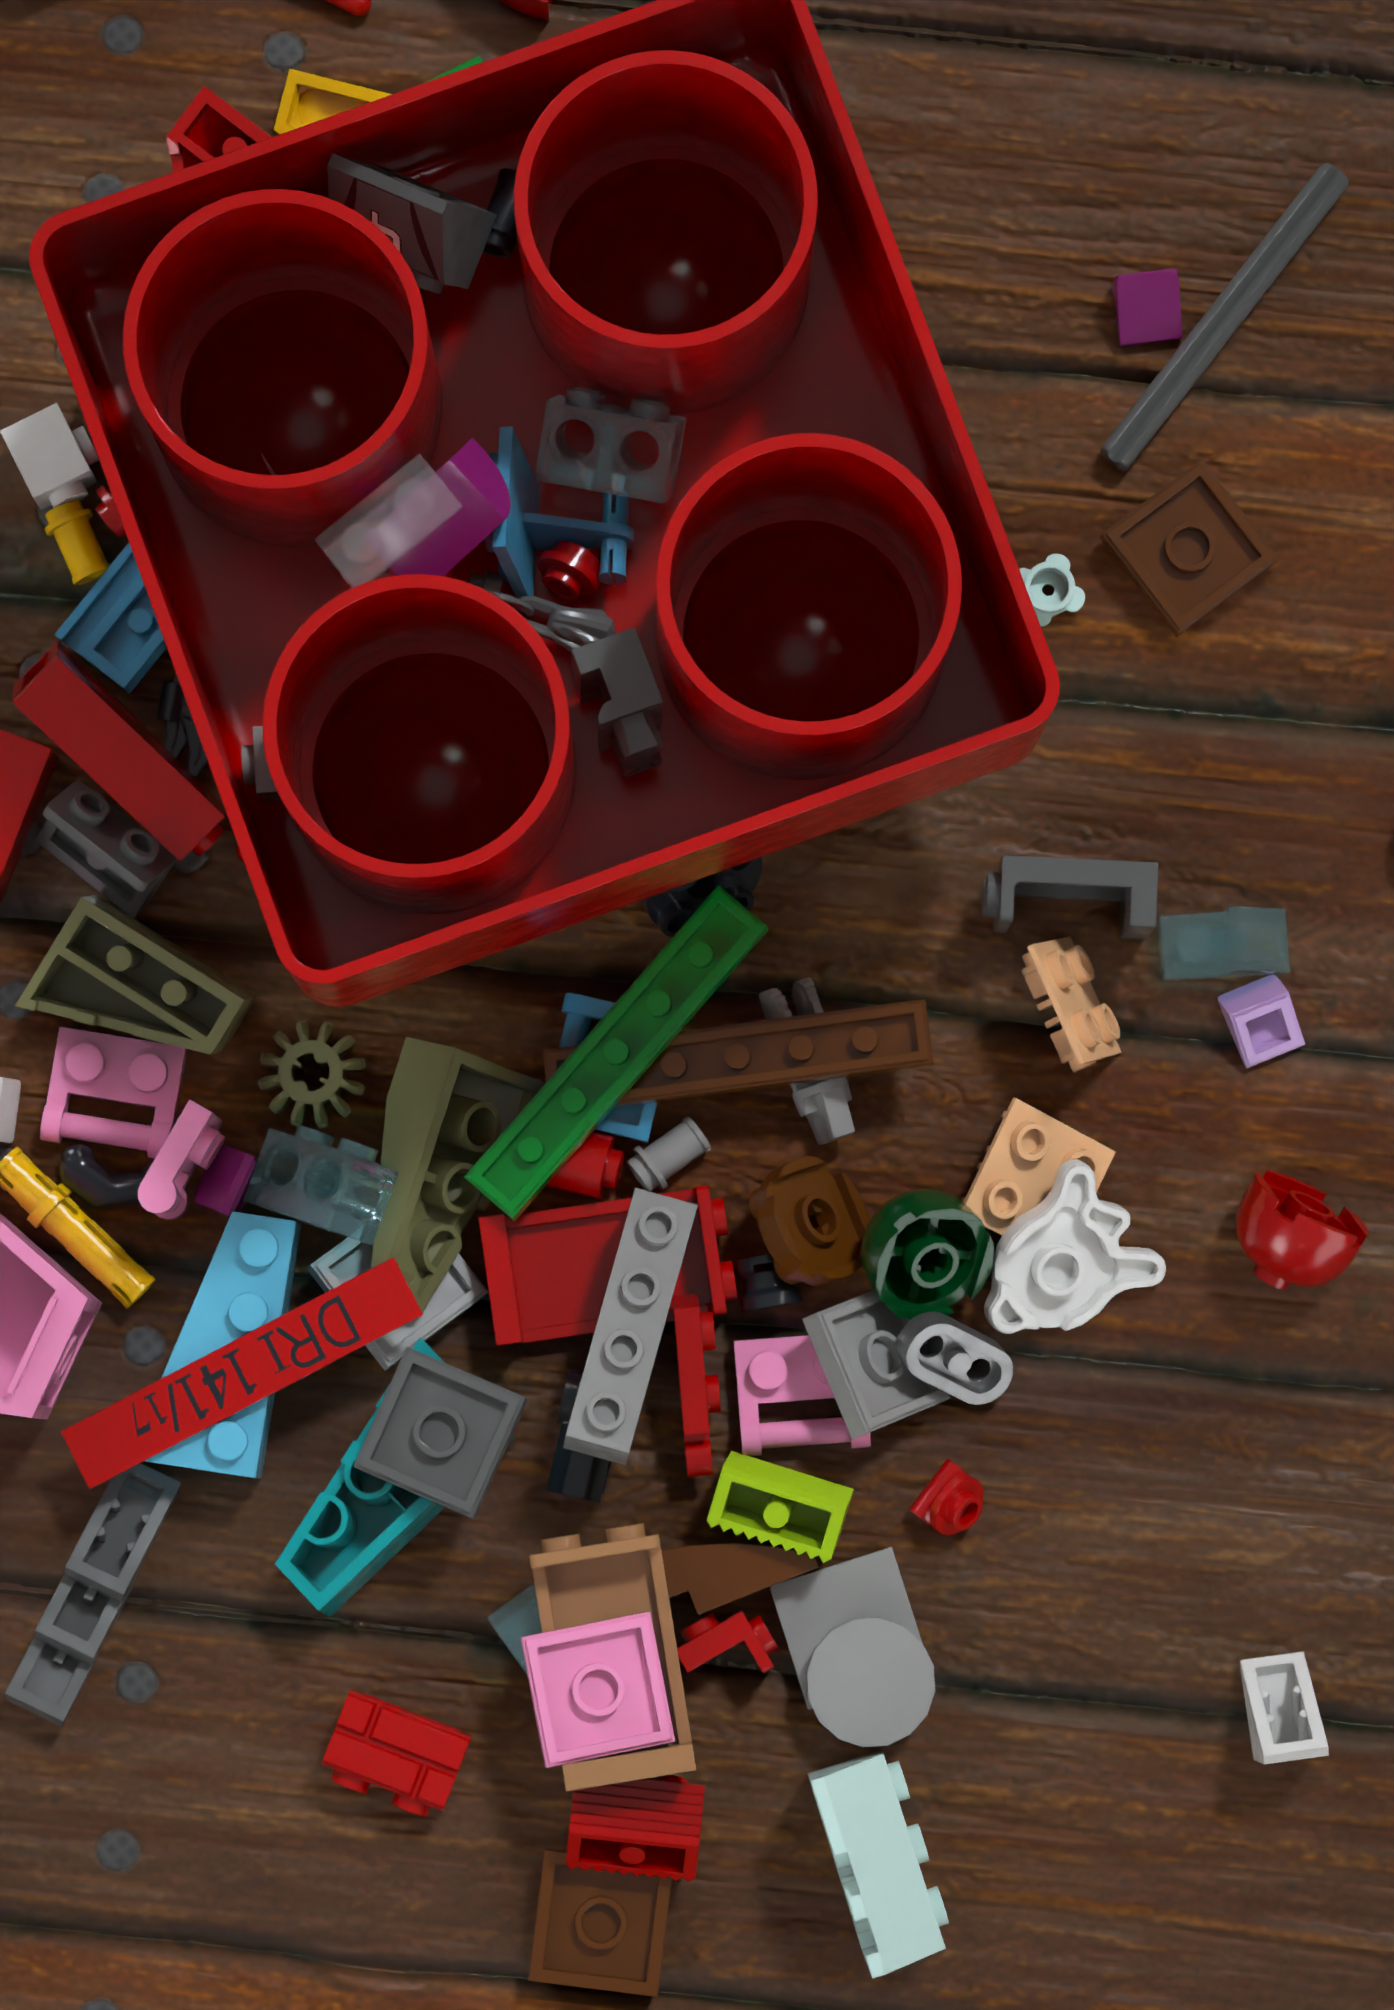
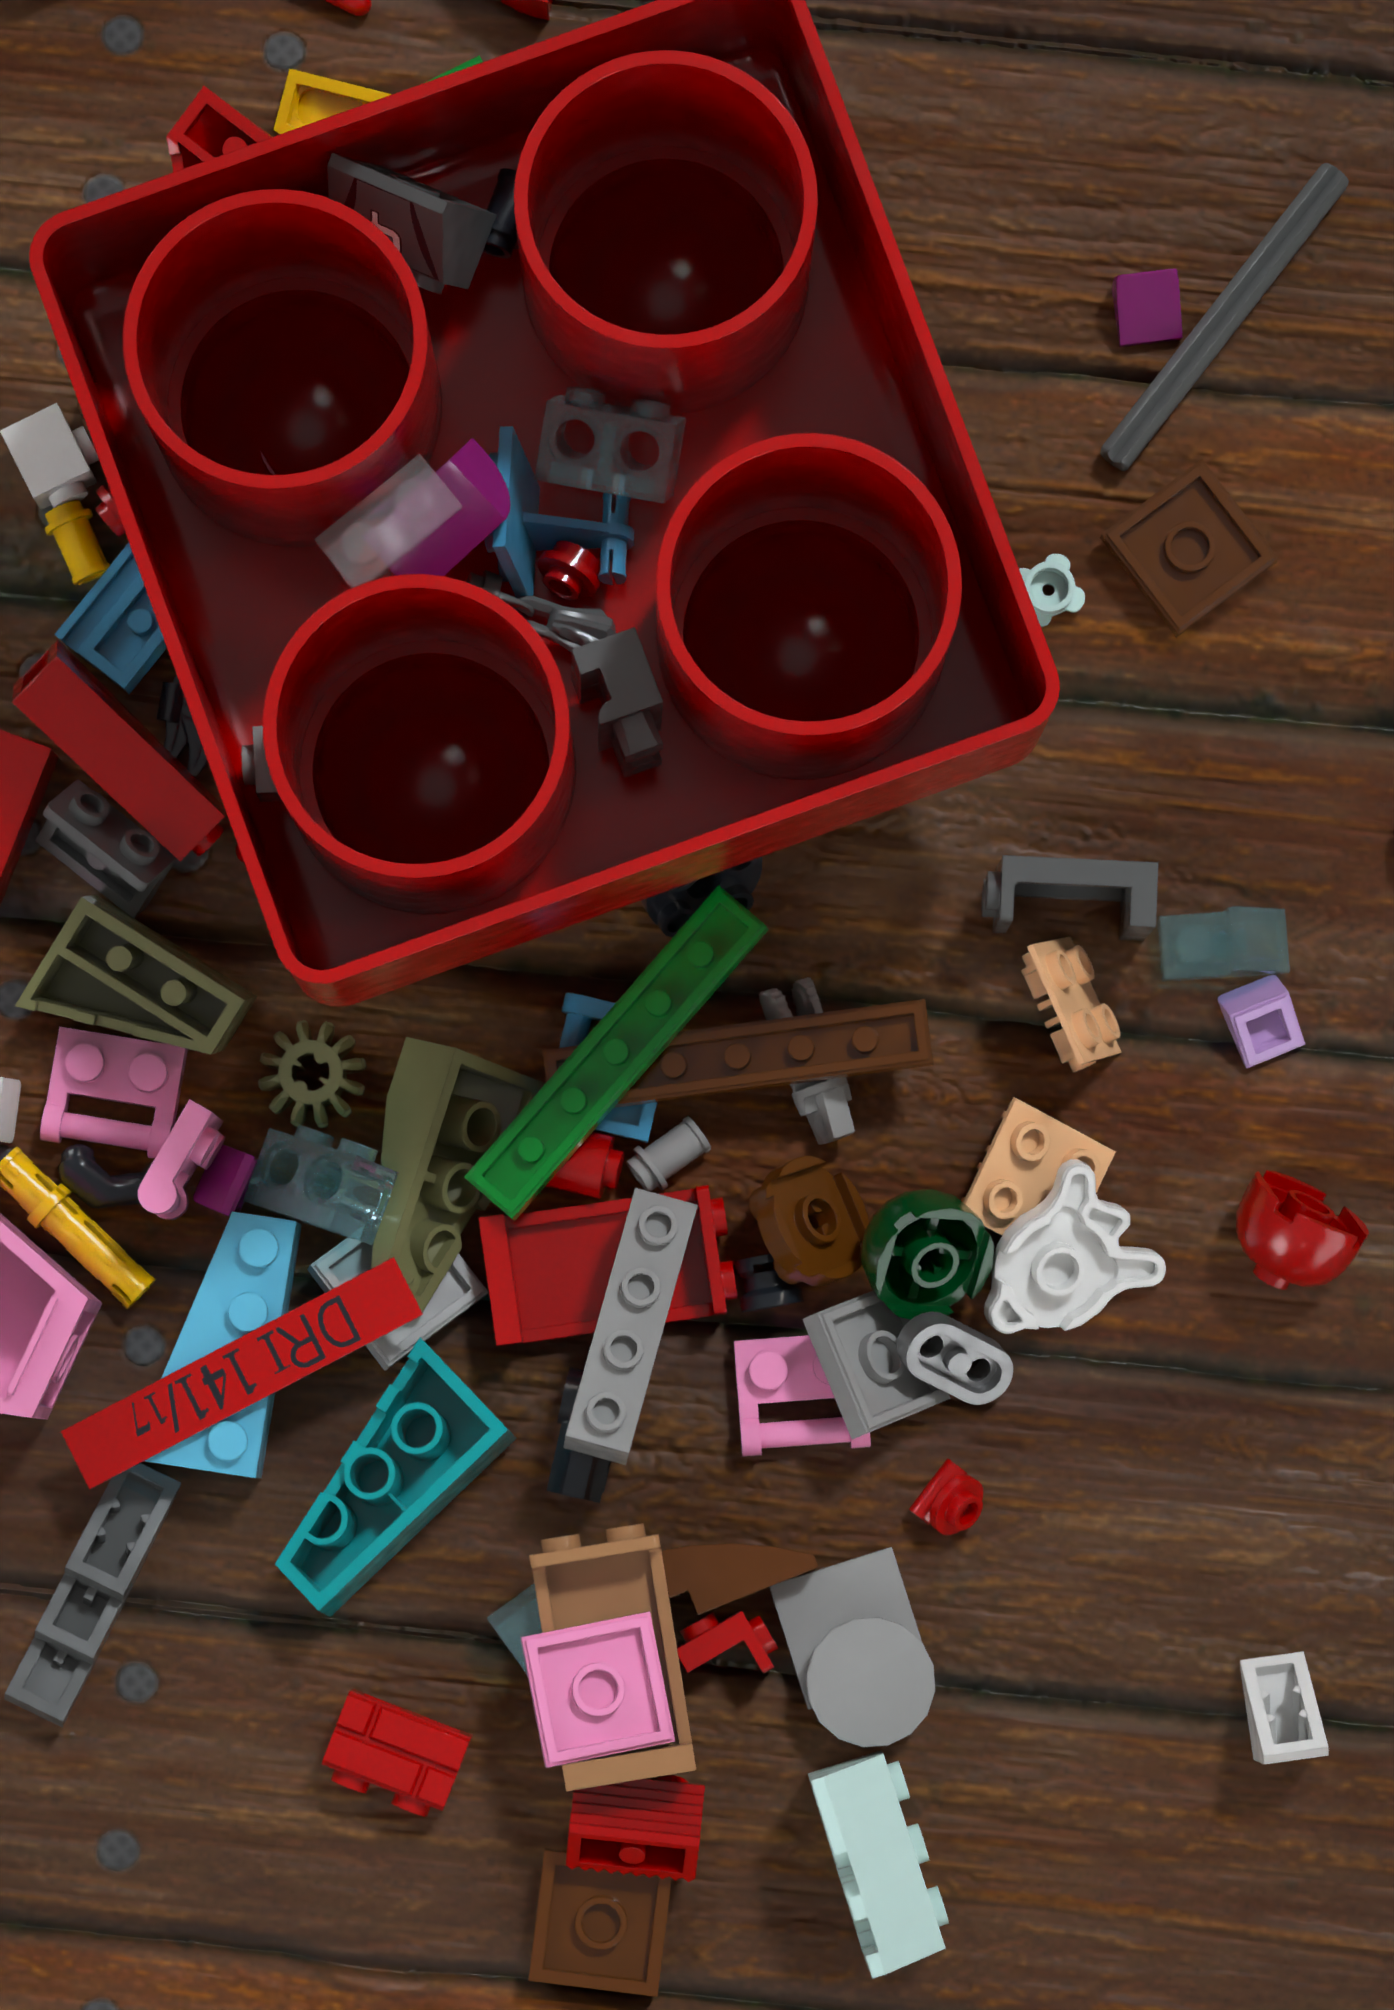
(440, 1433): dark grey plate -> none
(697, 1391): red plate -> none
(779, 1506): lime brick -> none

